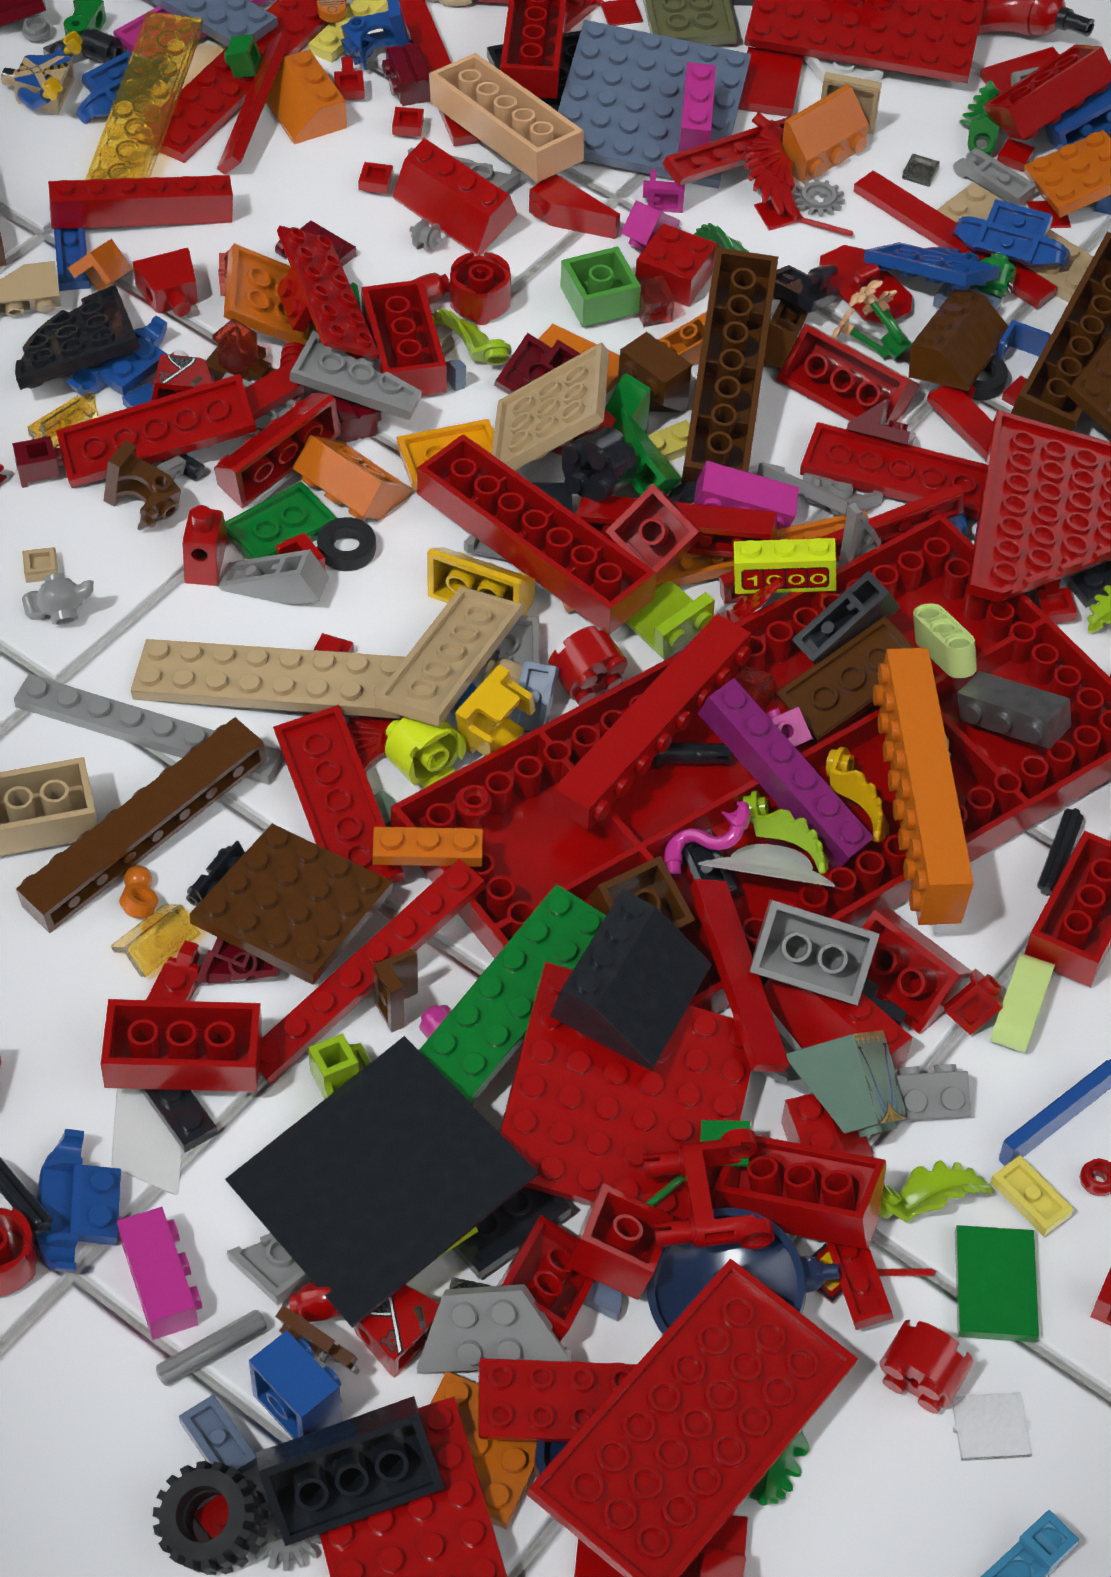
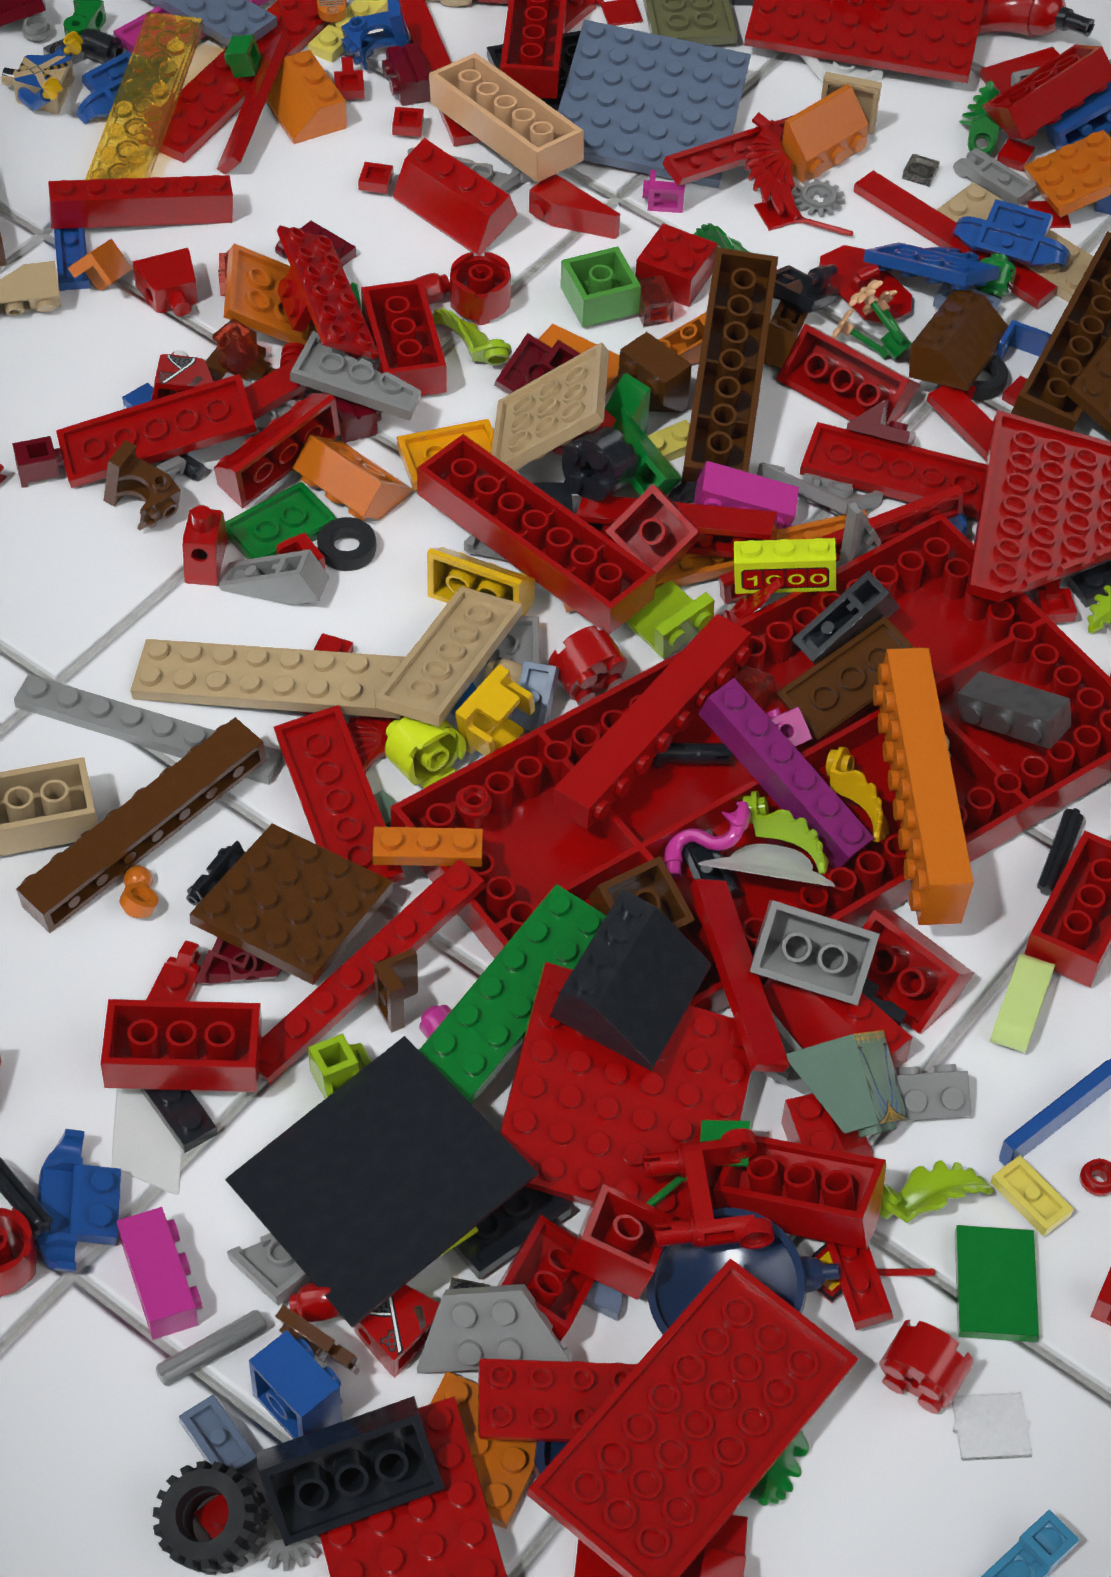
(39, 564): tan tile -> none
(57, 598): light grey piece -> none
(70, 413): clear yellow panel -> none
(77, 340): black plate -> none
(124, 372): blue plate -> none
(156, 938): clear yellow panel -> none
(427, 235): light grey wheel -> none
(456, 374): sand blue tile -> none
(644, 223): dark pink slope -> none
(697, 105): dark pink brick -> none
(771, 82): red tile -> none
(947, 640): yellowish green beam -> none
(975, 1002): red bracket -> none

